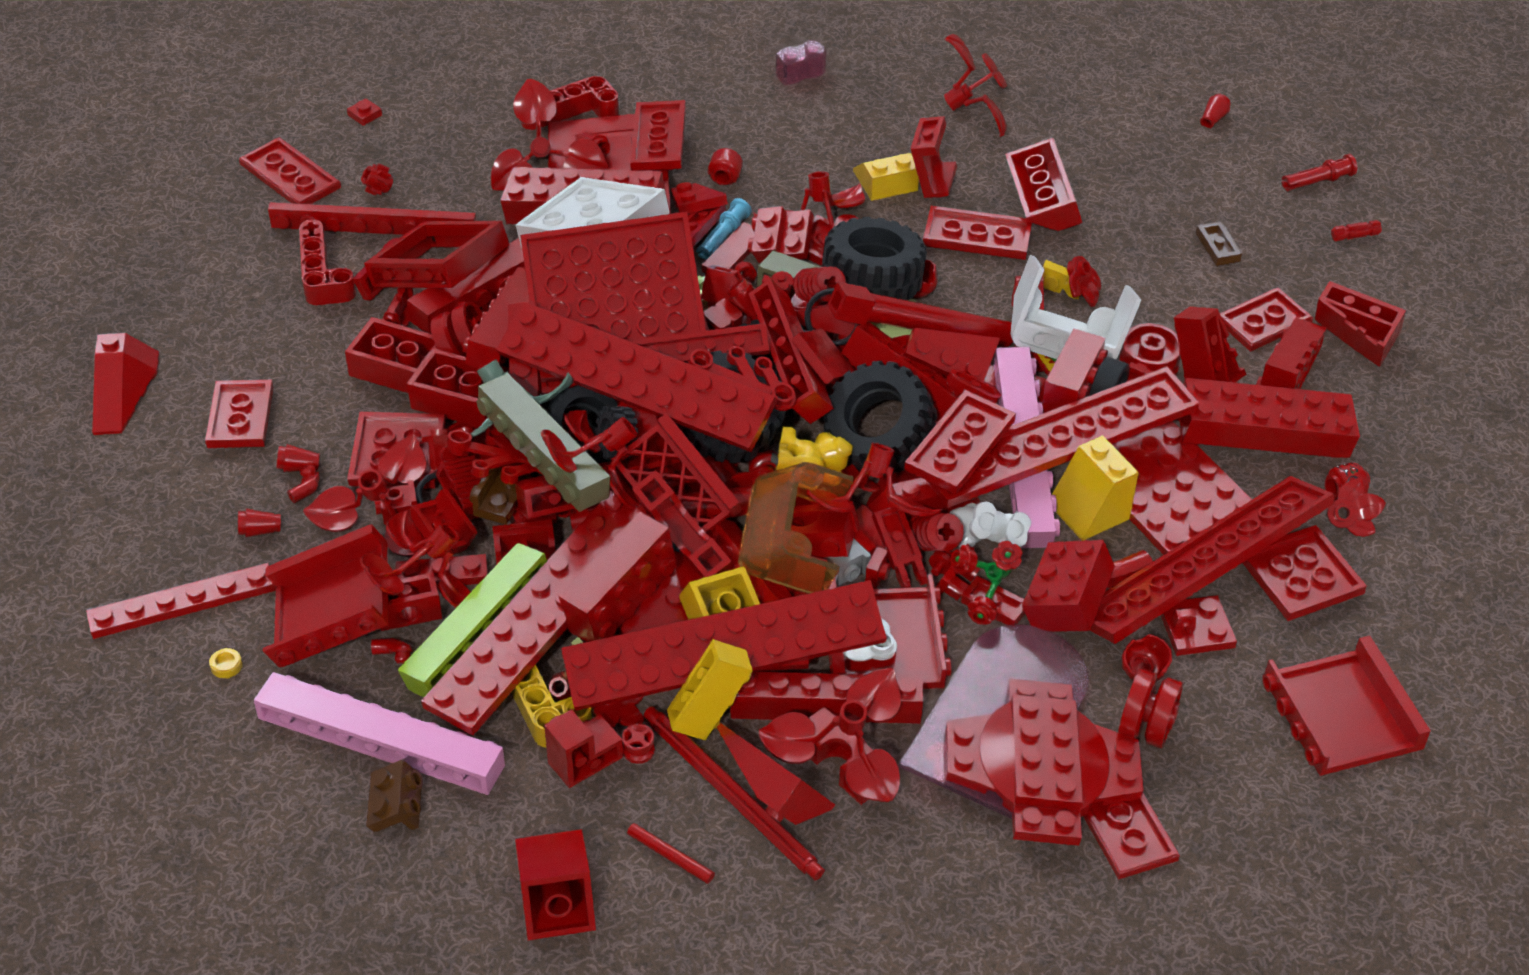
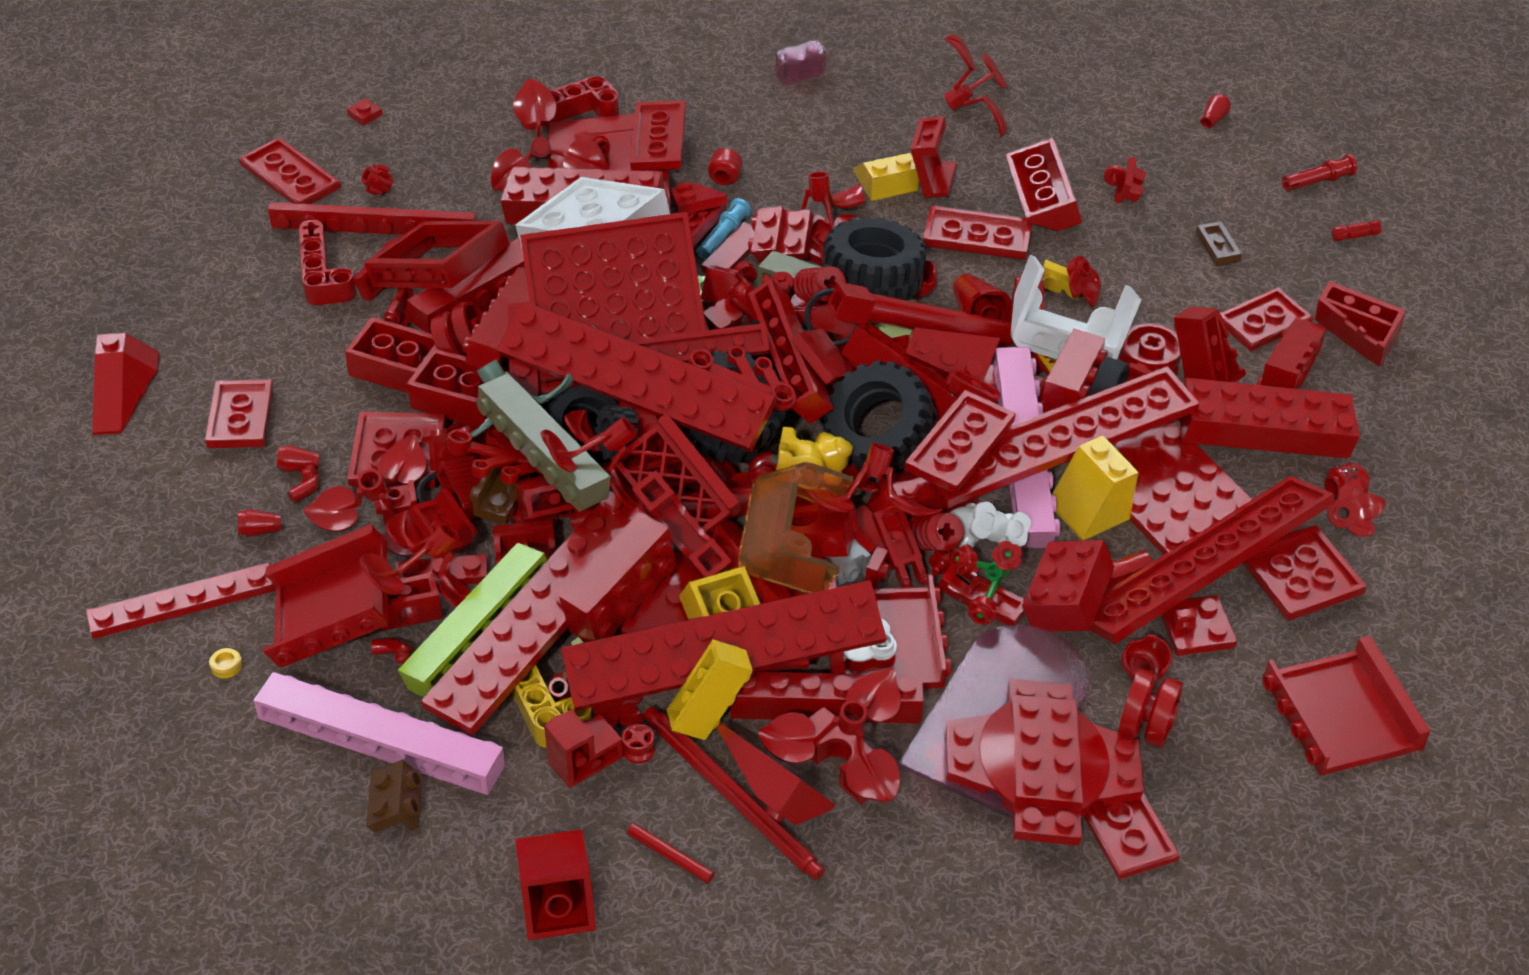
(981, 298): none -> red cone
(1126, 180): none -> red hips

